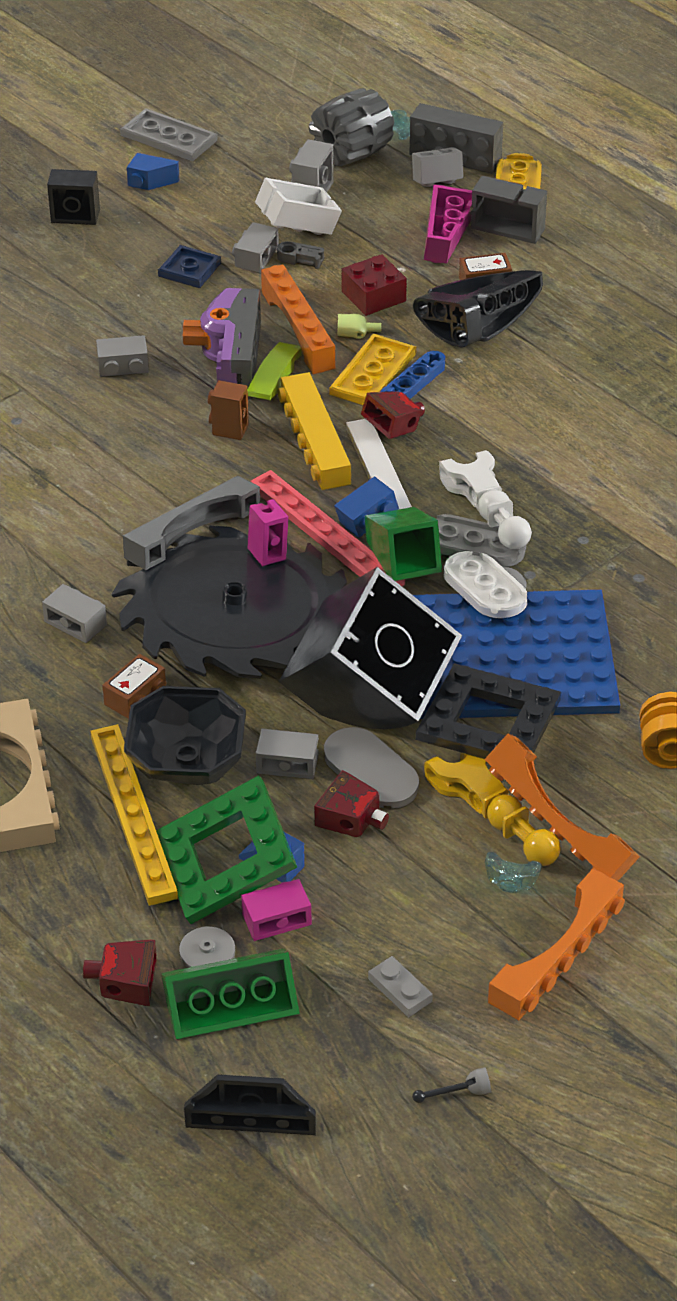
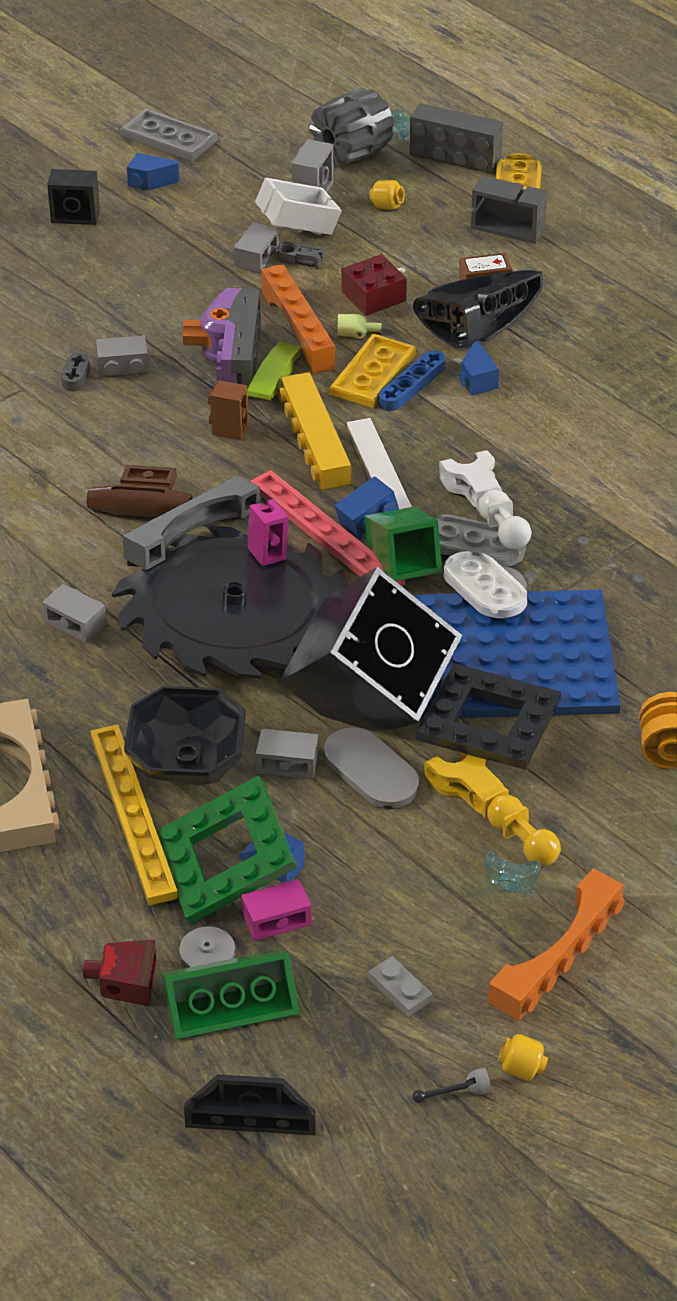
(75, 372): none -> dark grey beam
(132, 684): brick -> none
(142, 493): none -> reddish brown plate
(189, 266): dark blue tile -> none
(349, 807): dark red torso -> none
(387, 195): none -> yellow head
(392, 413): dark red torso -> none
(437, 166): light grey brick -> none
(447, 221): dark pink wedge -> none
(478, 371): none -> blue slope
(515, 764): orange arch -> none
(522, 1057): none -> yellow head

